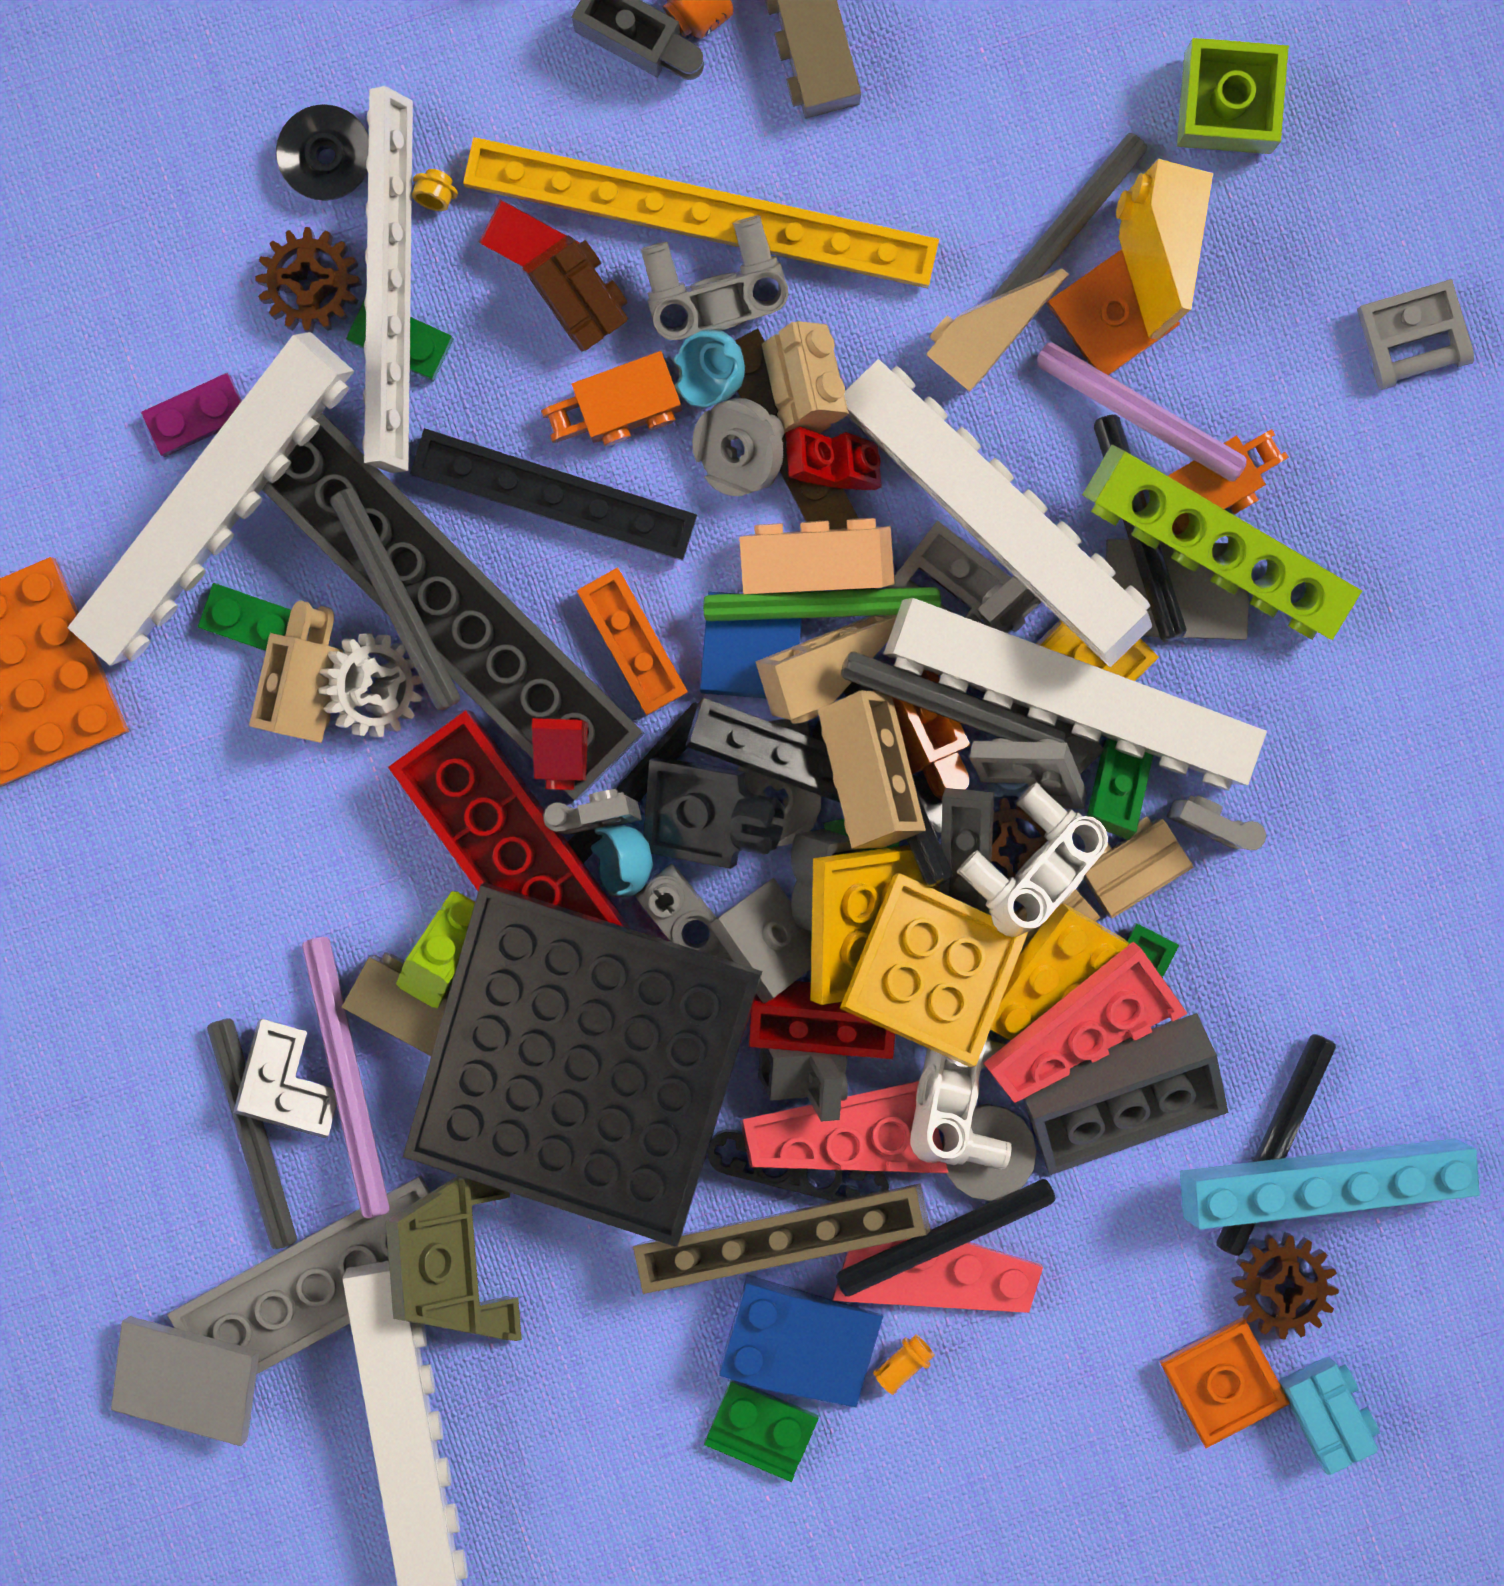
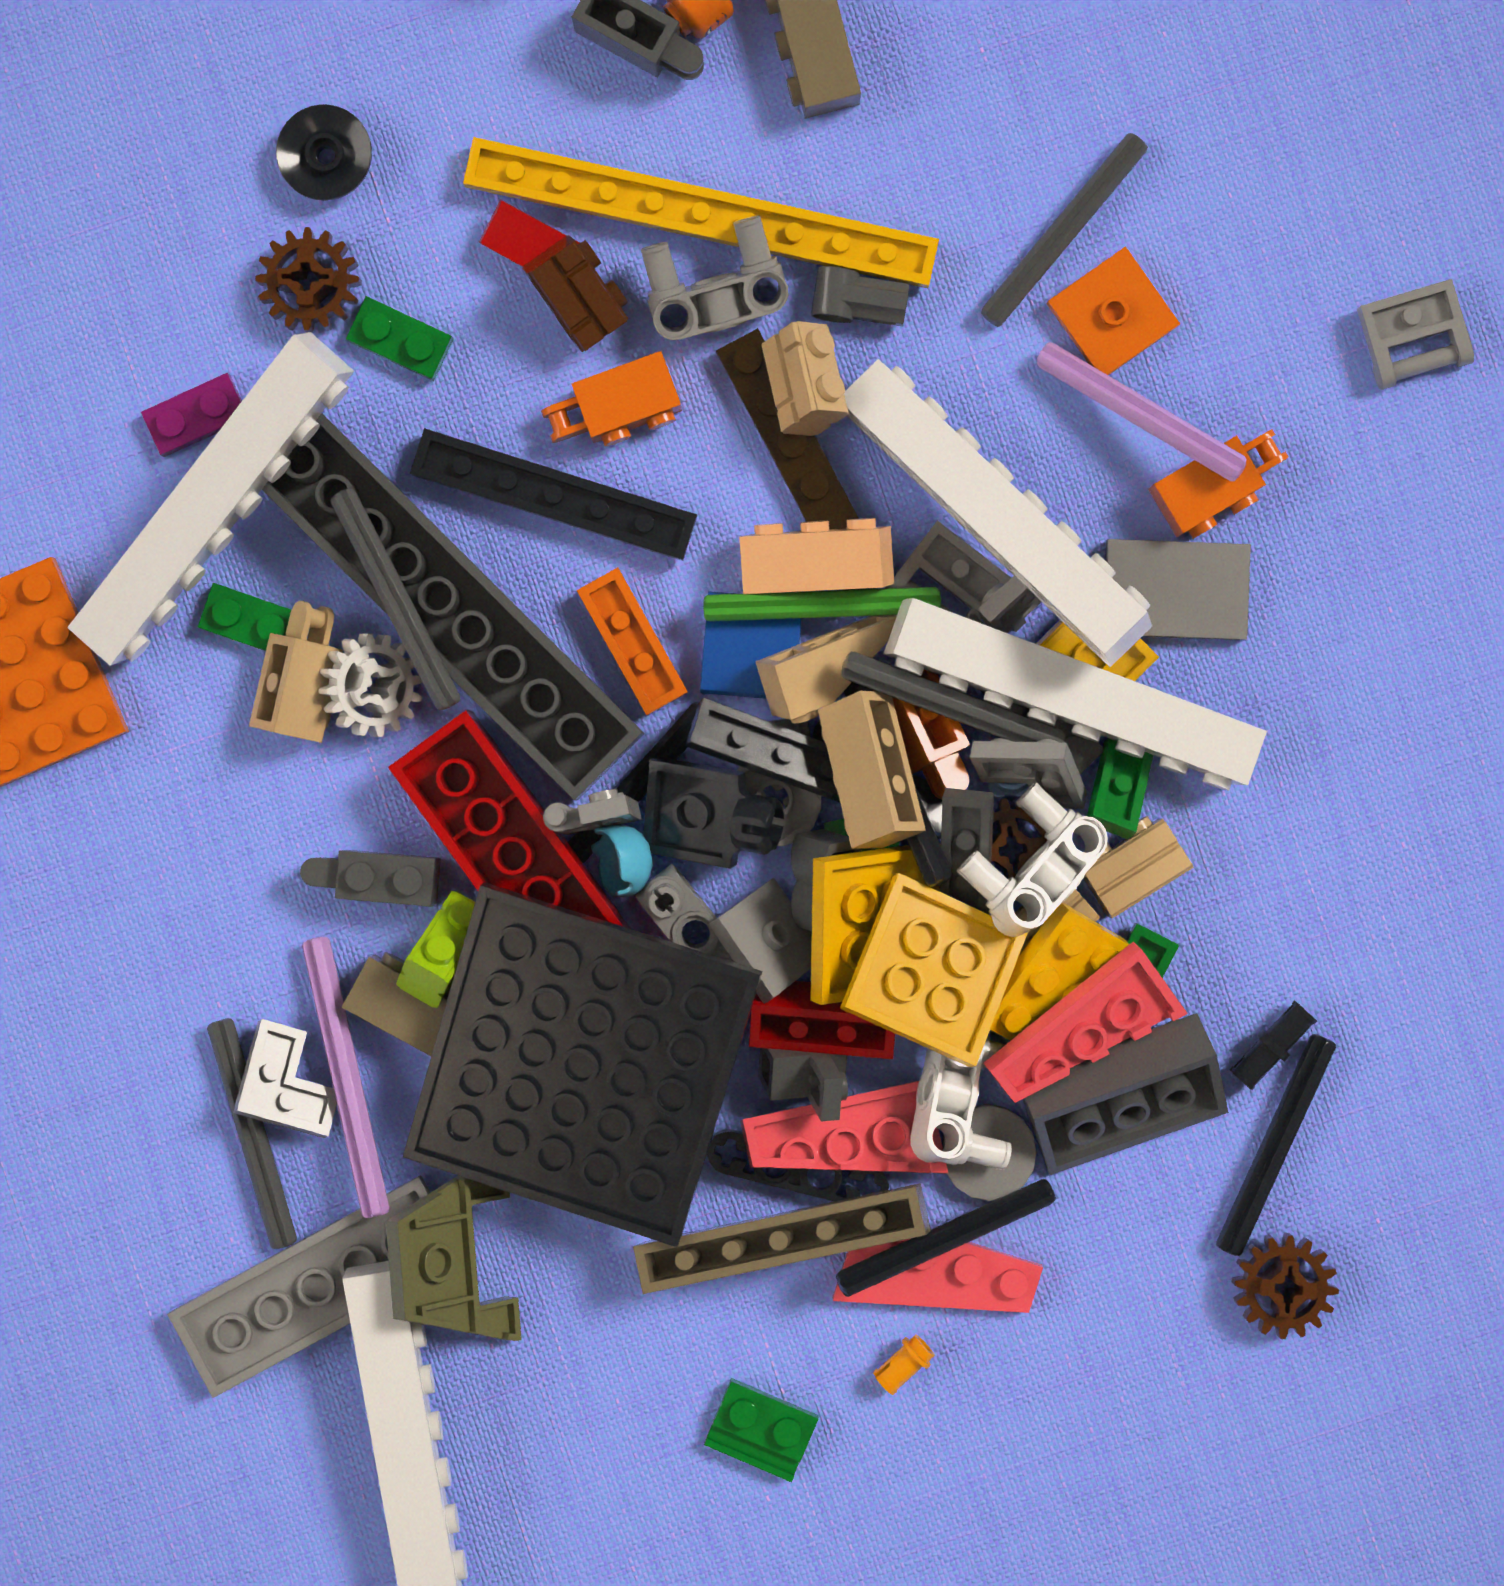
(185, 1380): light grey tile -> none
(376, 877): none -> dark grey brick
(388, 280): white plate -> none
(434, 190): yellow plate -> none
(559, 752): red slope -> none
(709, 368): medium azure hair -> none
(761, 441): light grey plate -> none
(799, 1343): blue slope -> none
(833, 462): red slope -> none
(846, 296): none -> dark grey piece
(984, 332): tan slope -> none
(1148, 560): black axle -> none
(1163, 239): yellow slope -> none
(1205, 818): light grey plate -> none
(1224, 1382): orange plate -> none
(1232, 96): lime brick -> none
(1273, 1045): none -> black pin
(1326, 596): lime brick -> none
(1329, 1183): medium azure brick -> none
(1330, 1415): medium azure brick -> none

